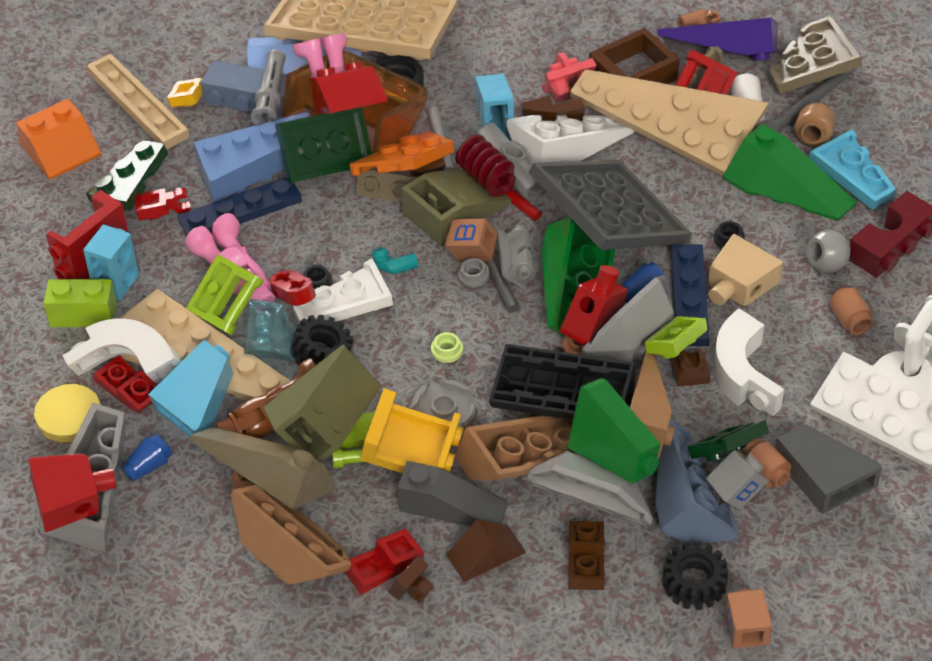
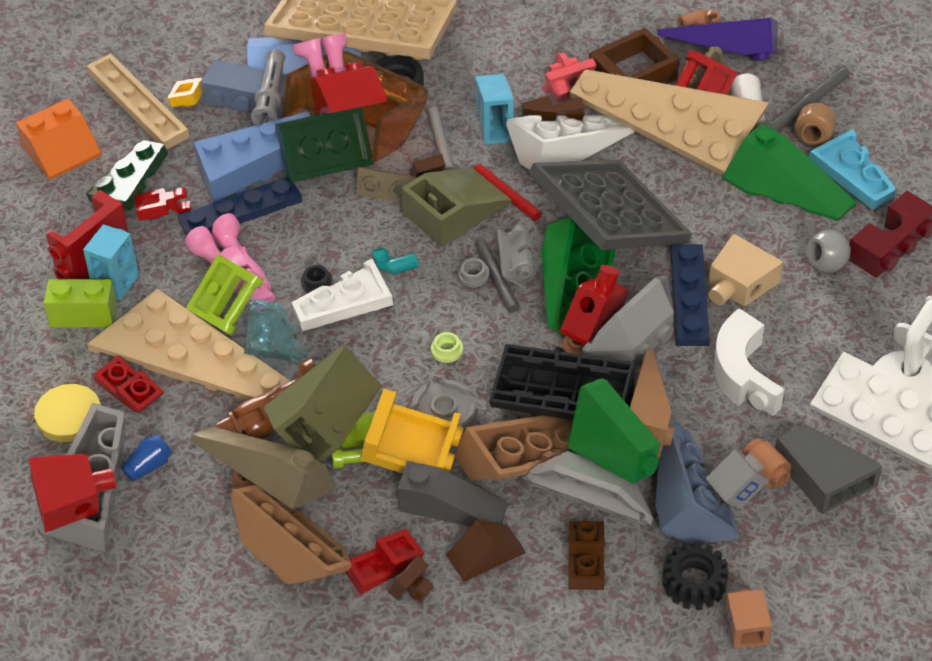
(123, 337): white arch -> none
(194, 389): medium azure slope -> none
(292, 287): red beam -> none
(318, 331): black tyre -> none
(408, 154): orange wing -> none
(471, 239): nougat brick -> none
(486, 165): dark red piece -> none
(517, 154): light grey piece -> none
(640, 279): blue cone -> none
(676, 336): lime plate -> none
(691, 368): reddish brown tile -> none
(725, 231): black plate -> none
(727, 440): dark green plate -> none
(816, 55): dark tan plate -> none
(851, 311): nougat brick -> none

